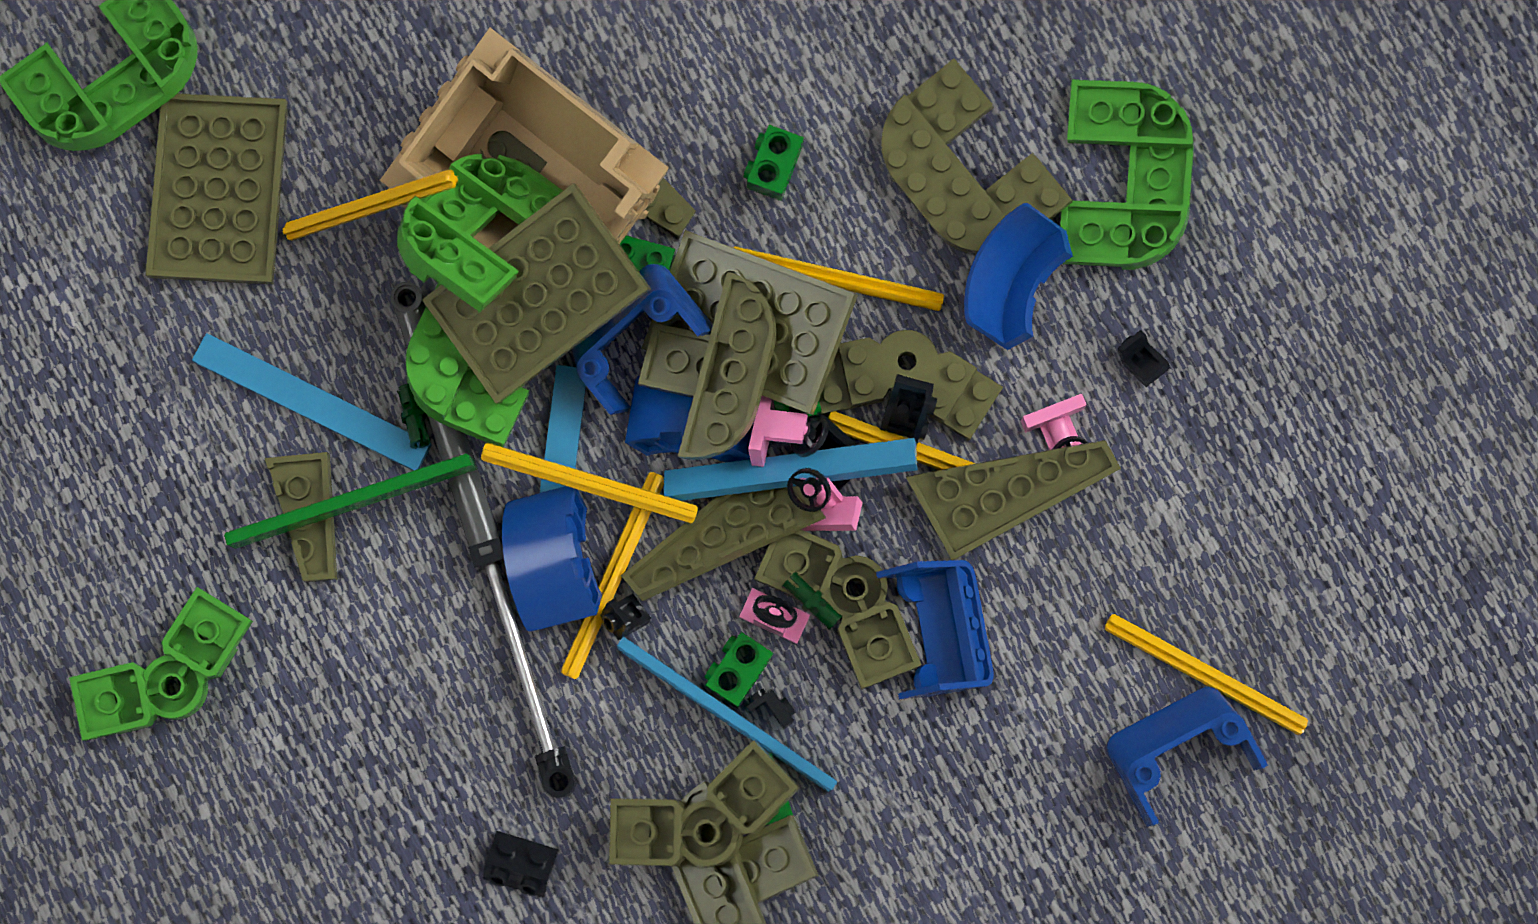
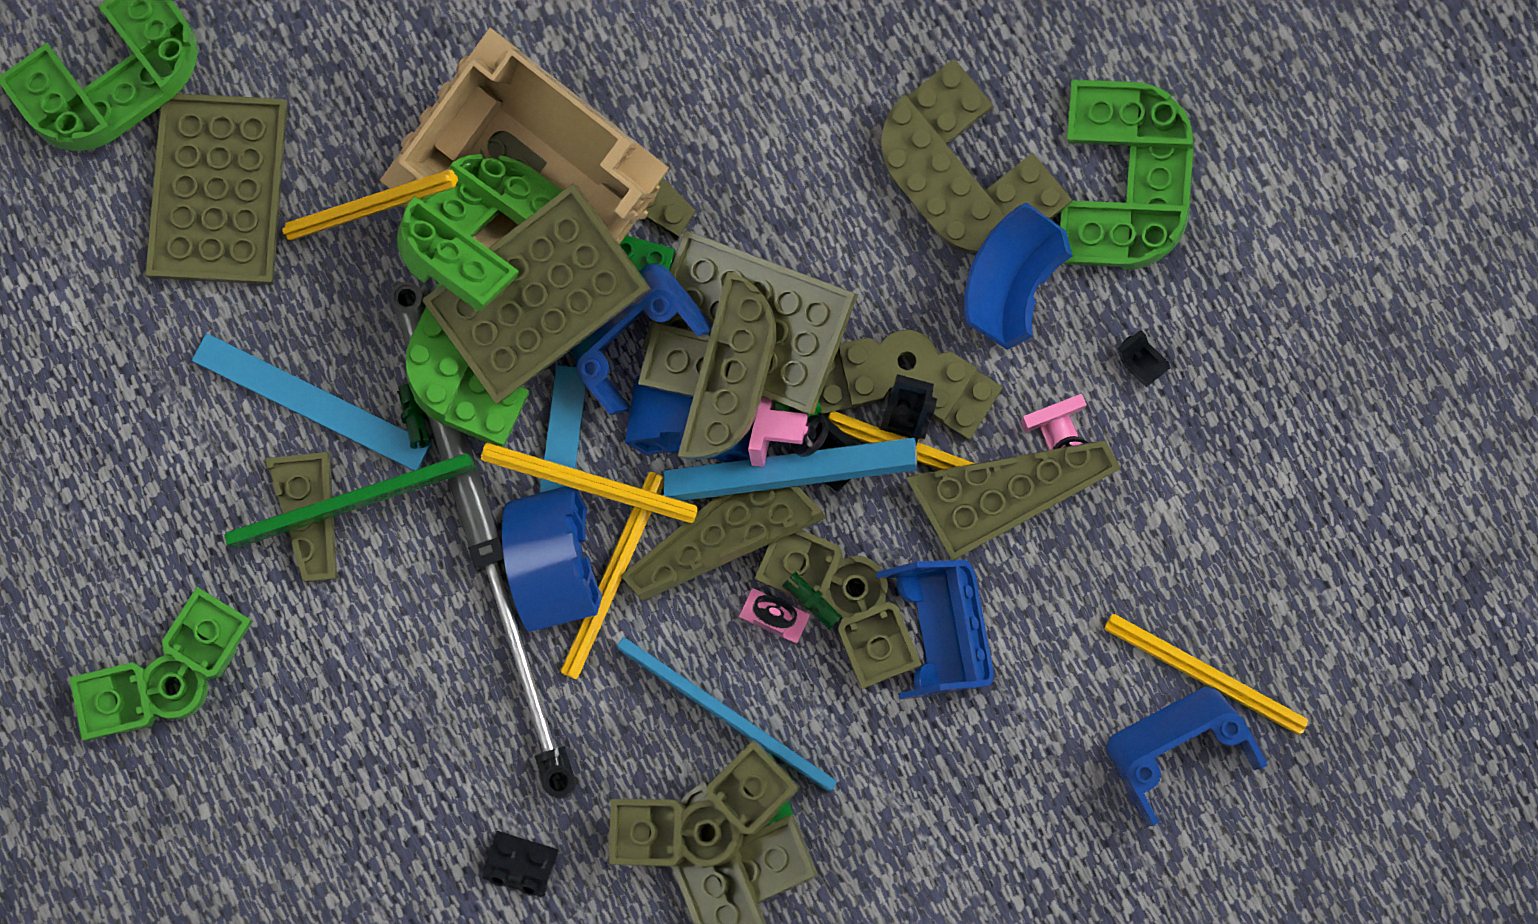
(624, 616): black bracket -> none
(745, 673): green brick -> none
(779, 708): black bracket -> none
(780, 164): green brick -> none
(840, 511): bright pink piece -> none
(859, 283): yellow axle -> none

